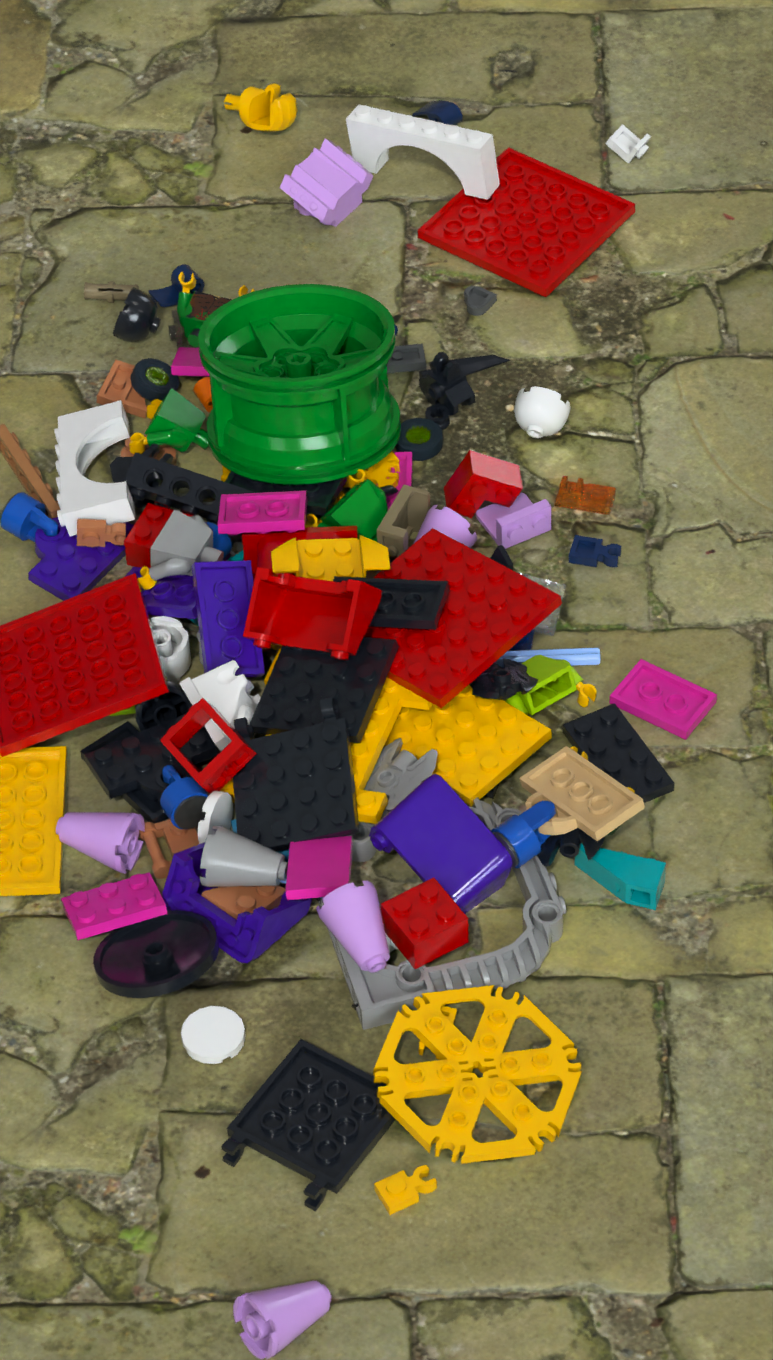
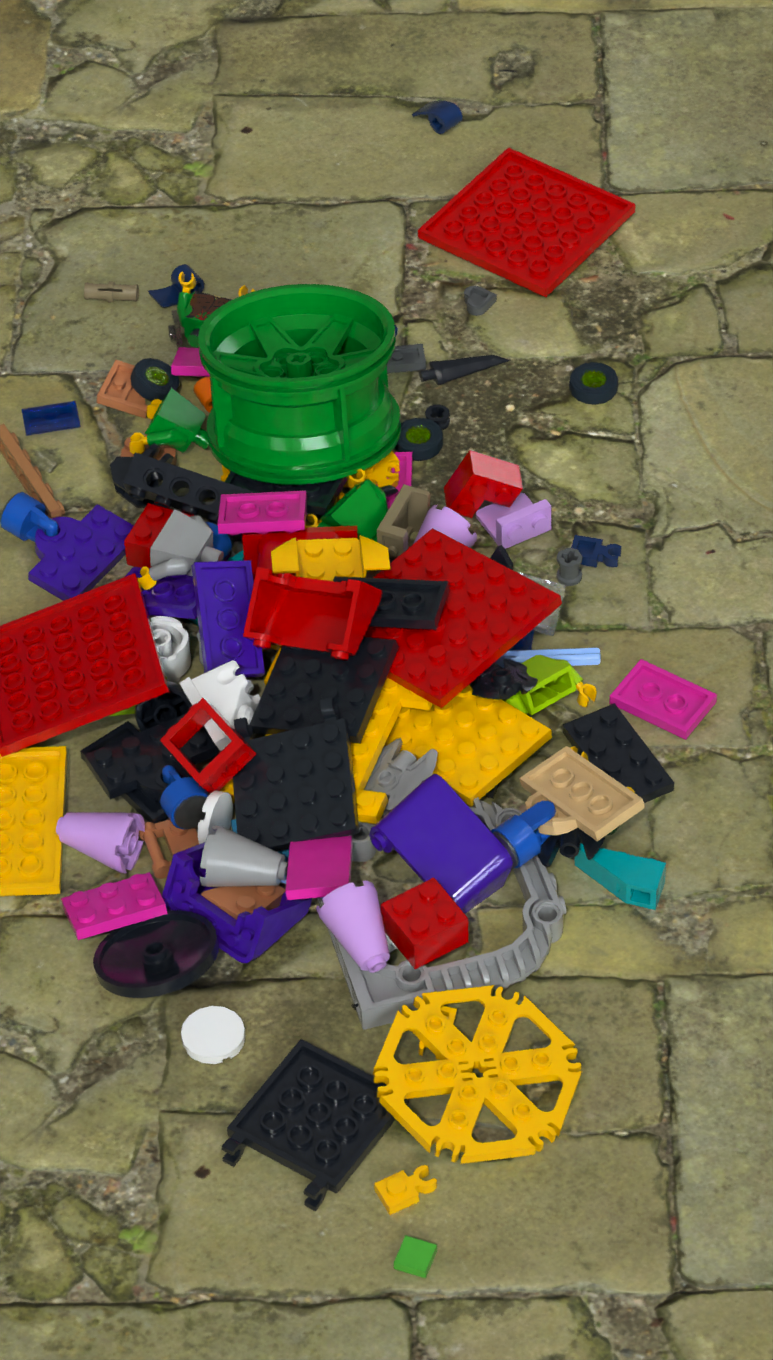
(50, 418): none -> clear blue plate
(79, 441): white arch -> none
(96, 532): nougat plate -> none
(137, 317): black cylinder -> none
(264, 108): yellow piece -> none
(279, 1315): lavender cone -> none
(327, 184): lavender slope -> none
(415, 1256): none -> bright green tile
(447, 384): black hinge -> none
(463, 150): white arch -> none
(541, 411): white cylinder -> none
(569, 563): none -> dark grey bush
(585, 496): clear orange plate -> none
(590, 373): none -> black bush
(627, 144): white bracket -> none

